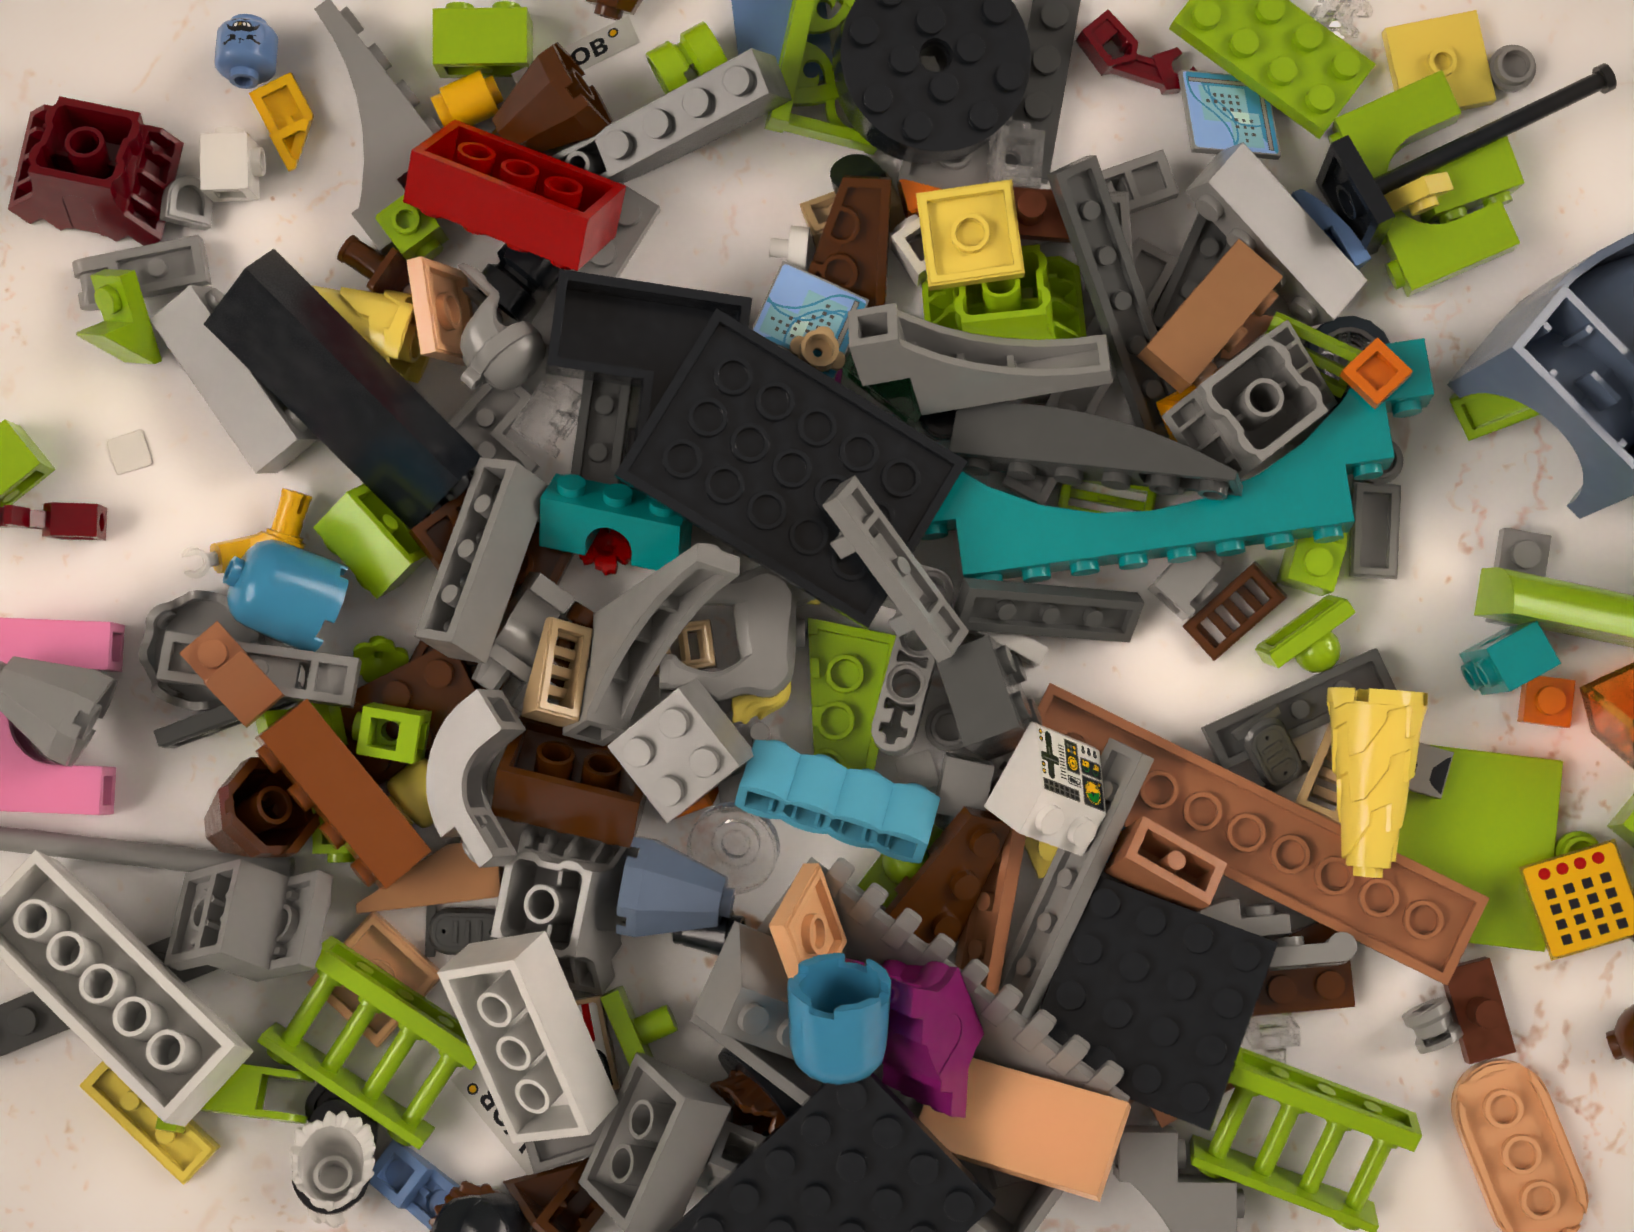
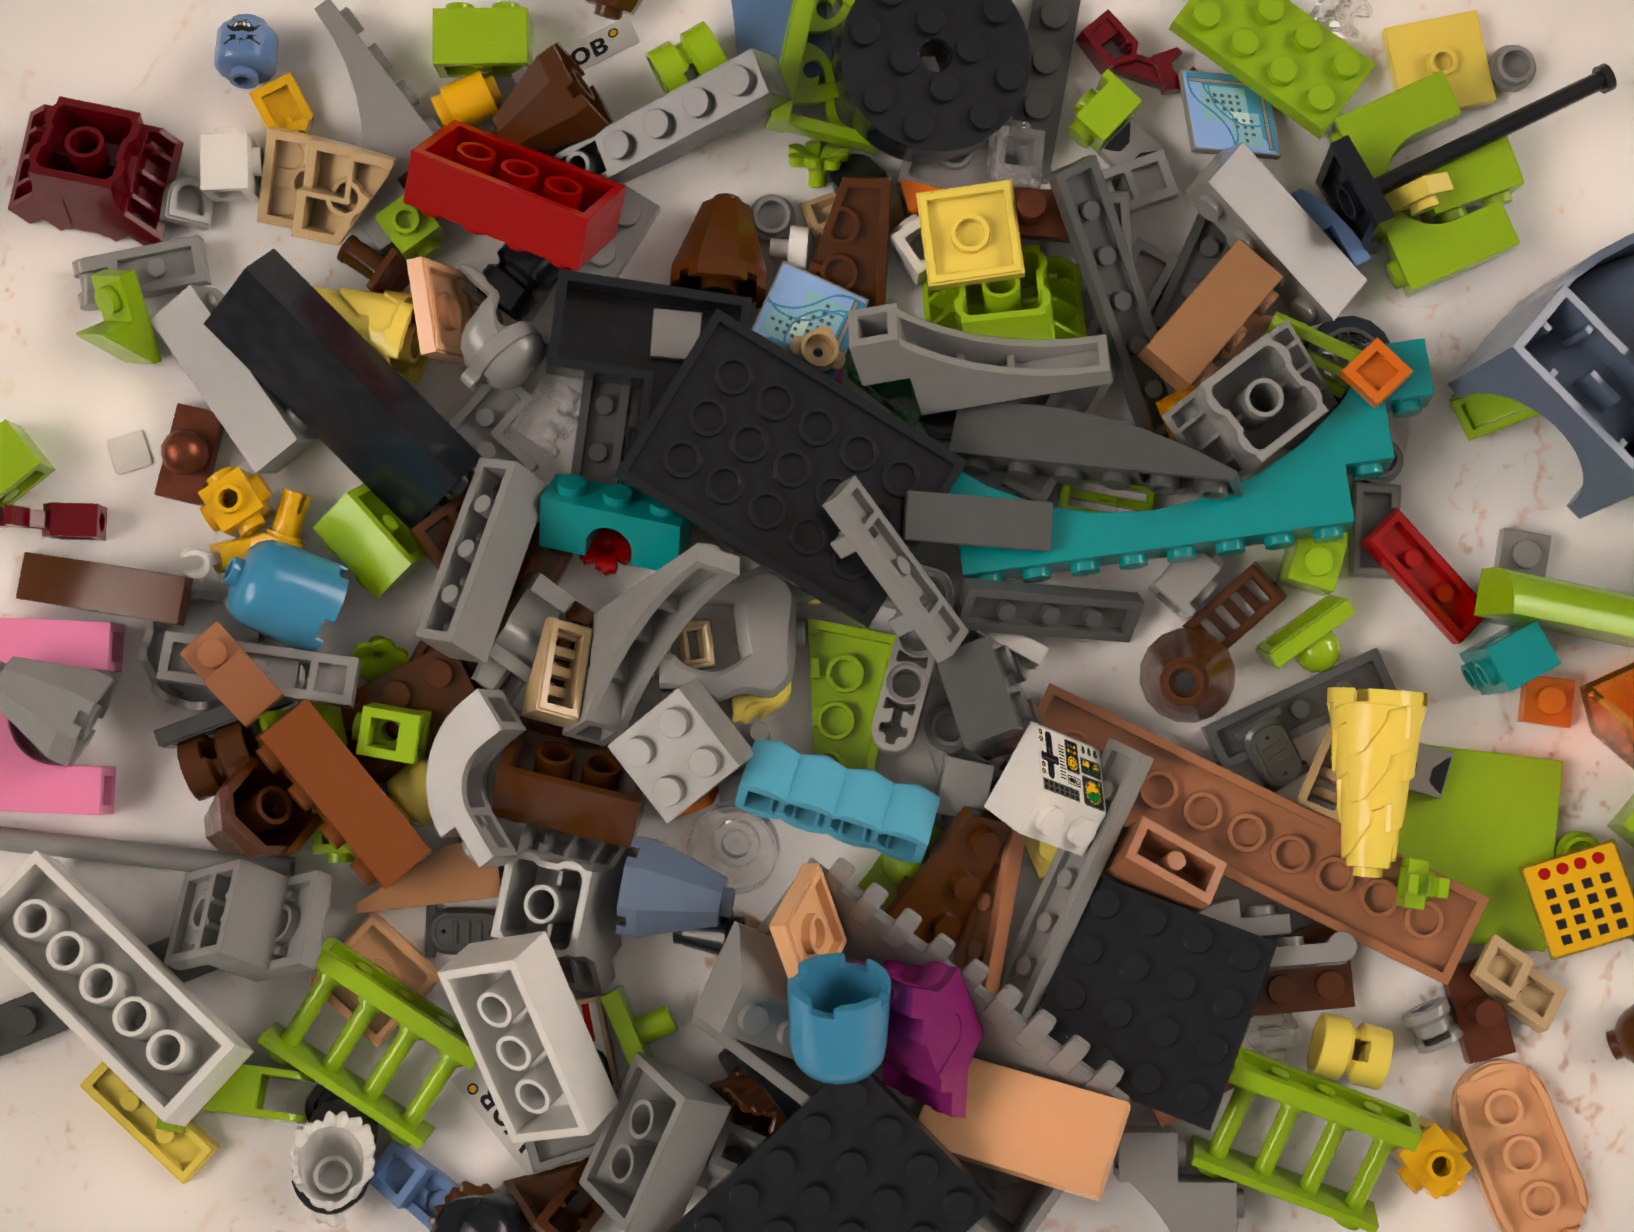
(104, 588): none -> reddish brown slope
(189, 454): none -> copper tile
(210, 761): none -> reddish brown wheel
(248, 513): none -> yellow brick
(318, 184): none -> tan slope
(674, 333): none -> light grey tile
(722, 251): none -> reddish brown cone
(773, 217): none -> light grey plate
(817, 160): none -> lime plant
(977, 521): none -> dark grey tile
(1103, 113): none -> lime brick
(1128, 144): none -> light grey tile
(1190, 652): none -> reddish brown cone
(1333, 1048): none -> light yellow wheel
(1418, 884): none -> lime plate
(1423, 575): none -> red tile
(1436, 1164): none -> yellow brick
(1514, 983): none -> tan slope

